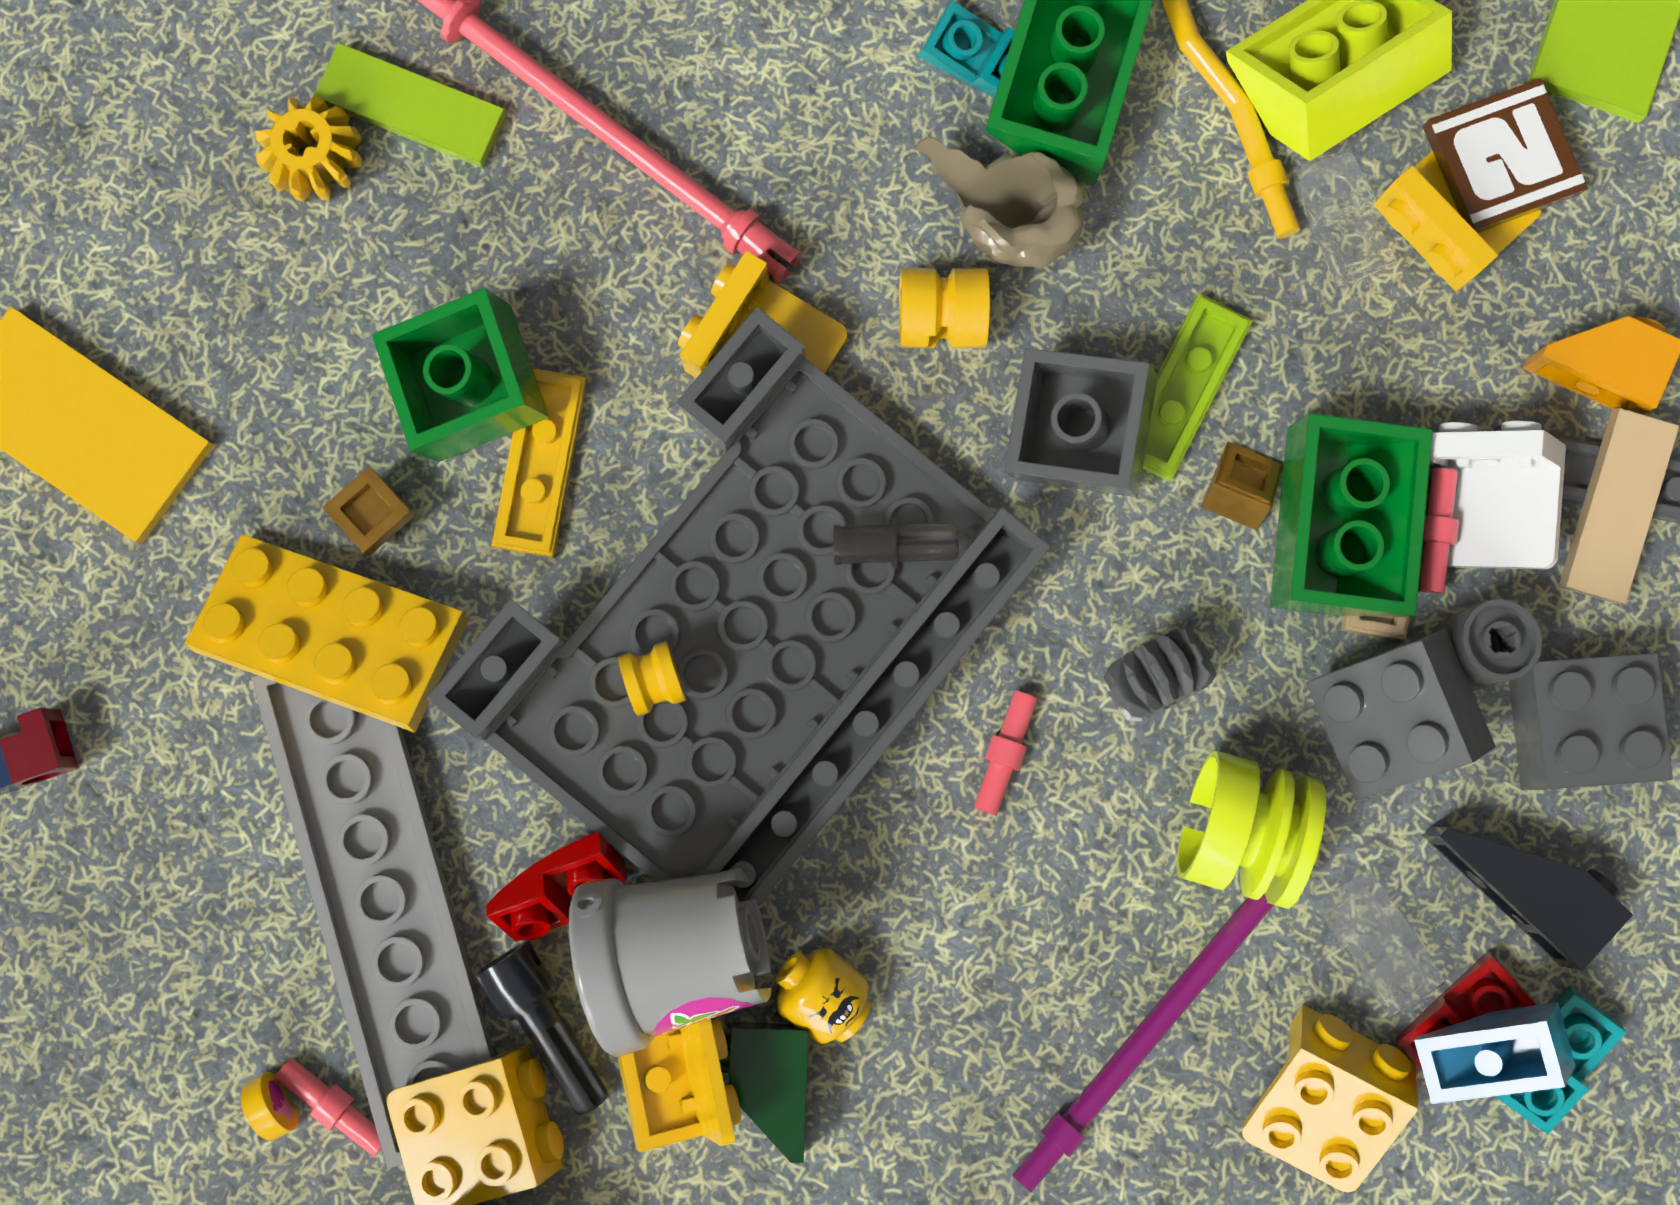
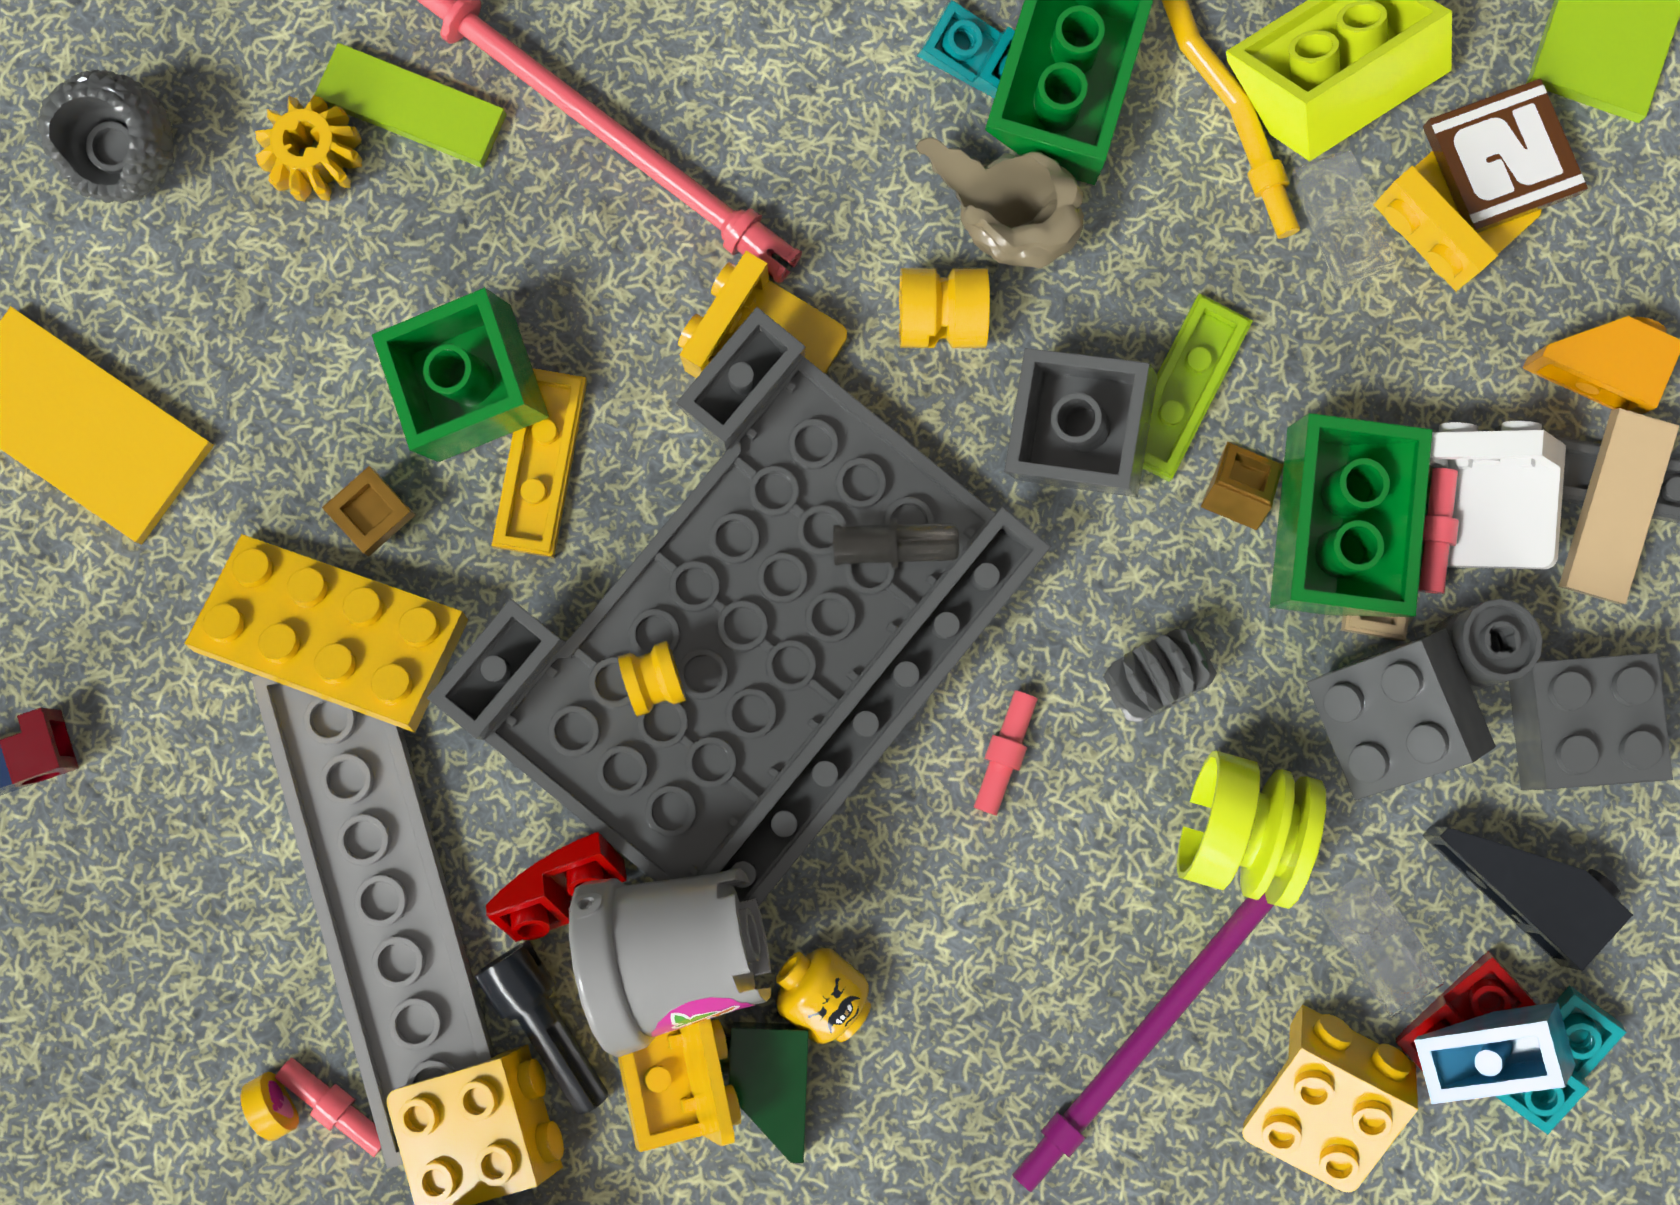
(107, 135): none -> dark grey hair

